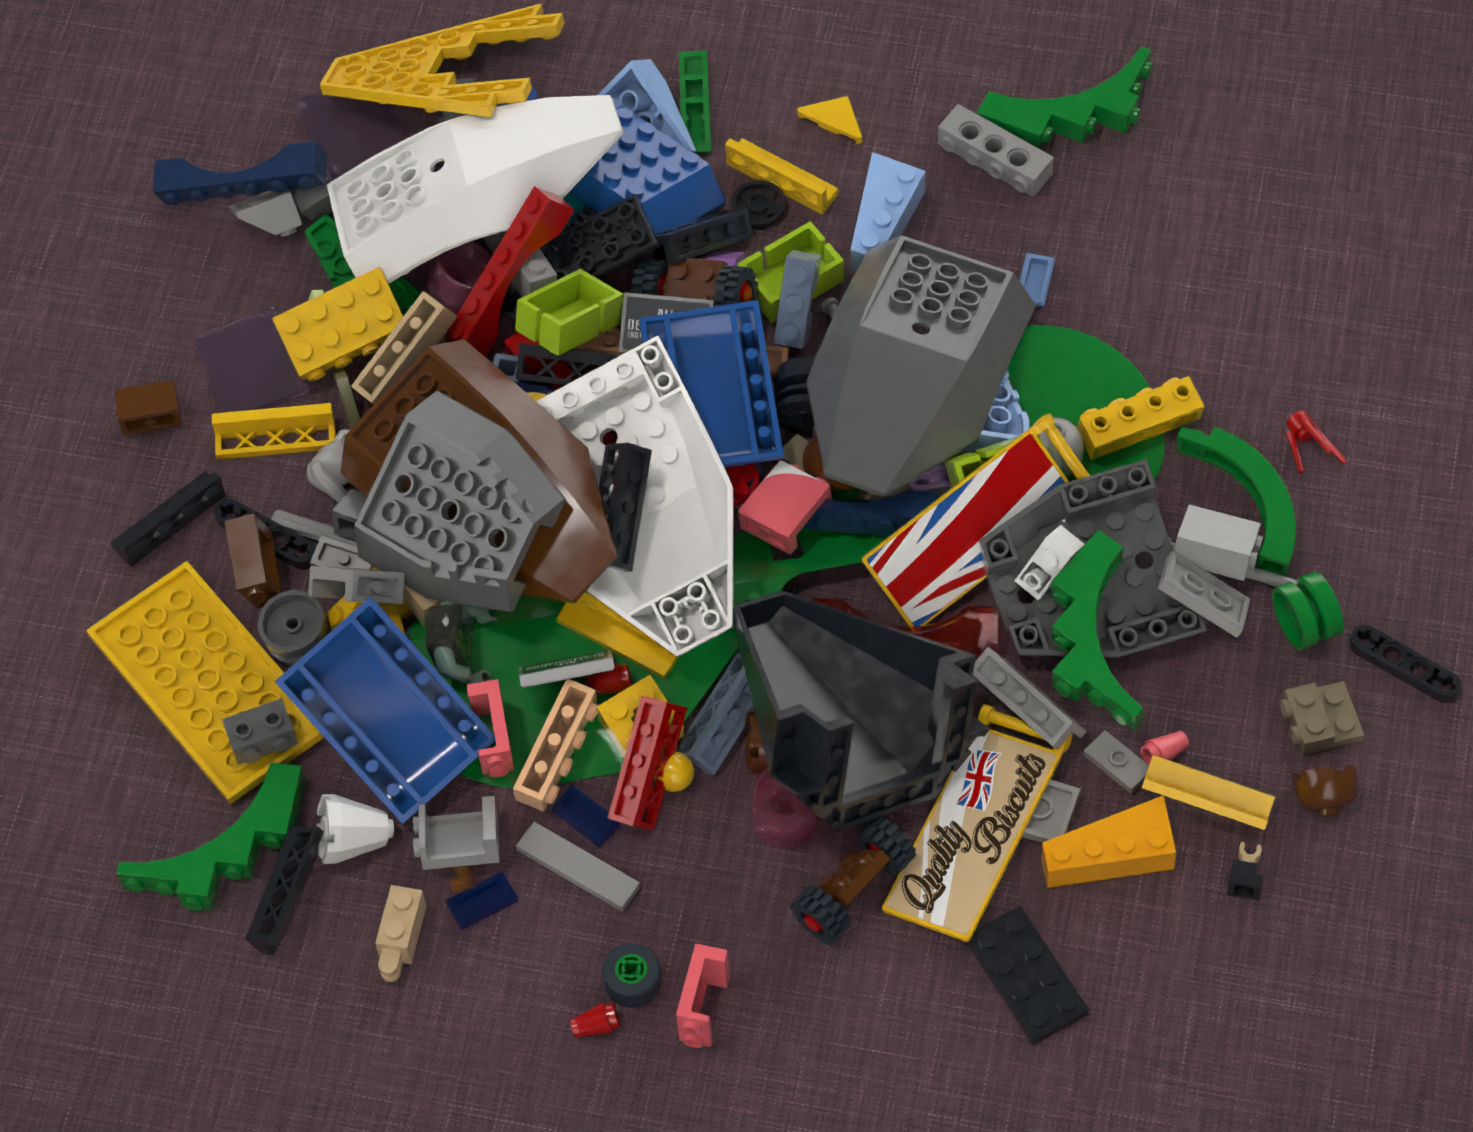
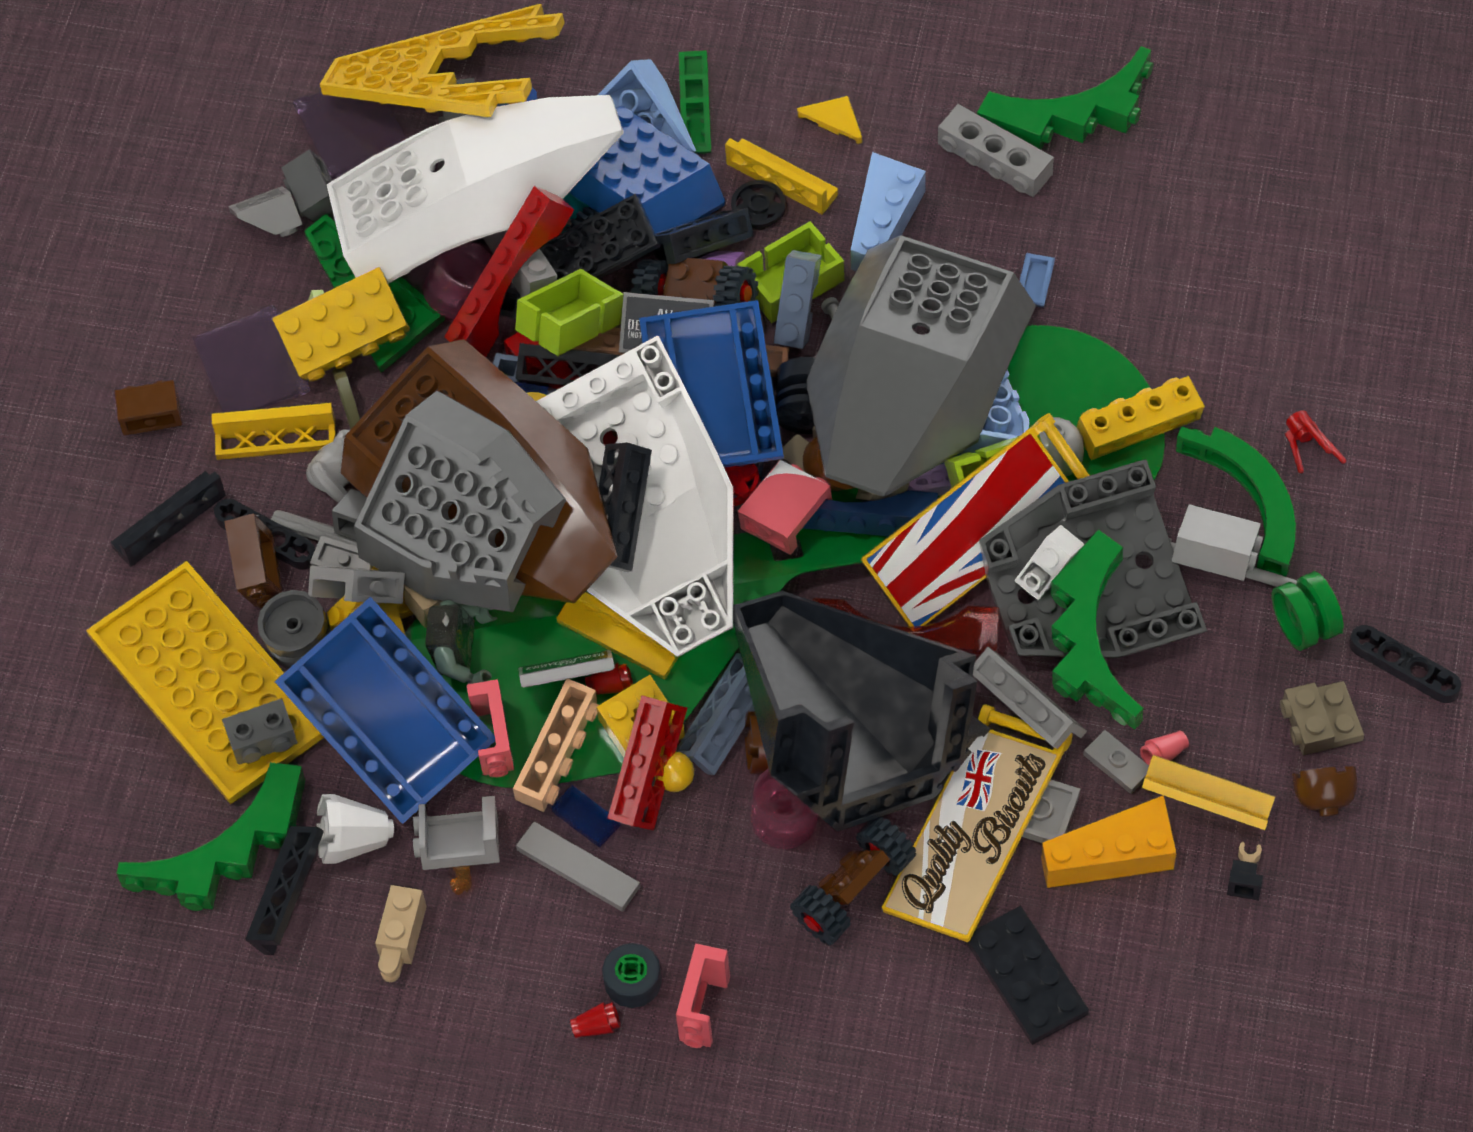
(295, 166): dark blue arch -> none
(419, 328): tan brick -> none
(481, 900): clear blue tile -> none
(1204, 593): light grey tile -> none

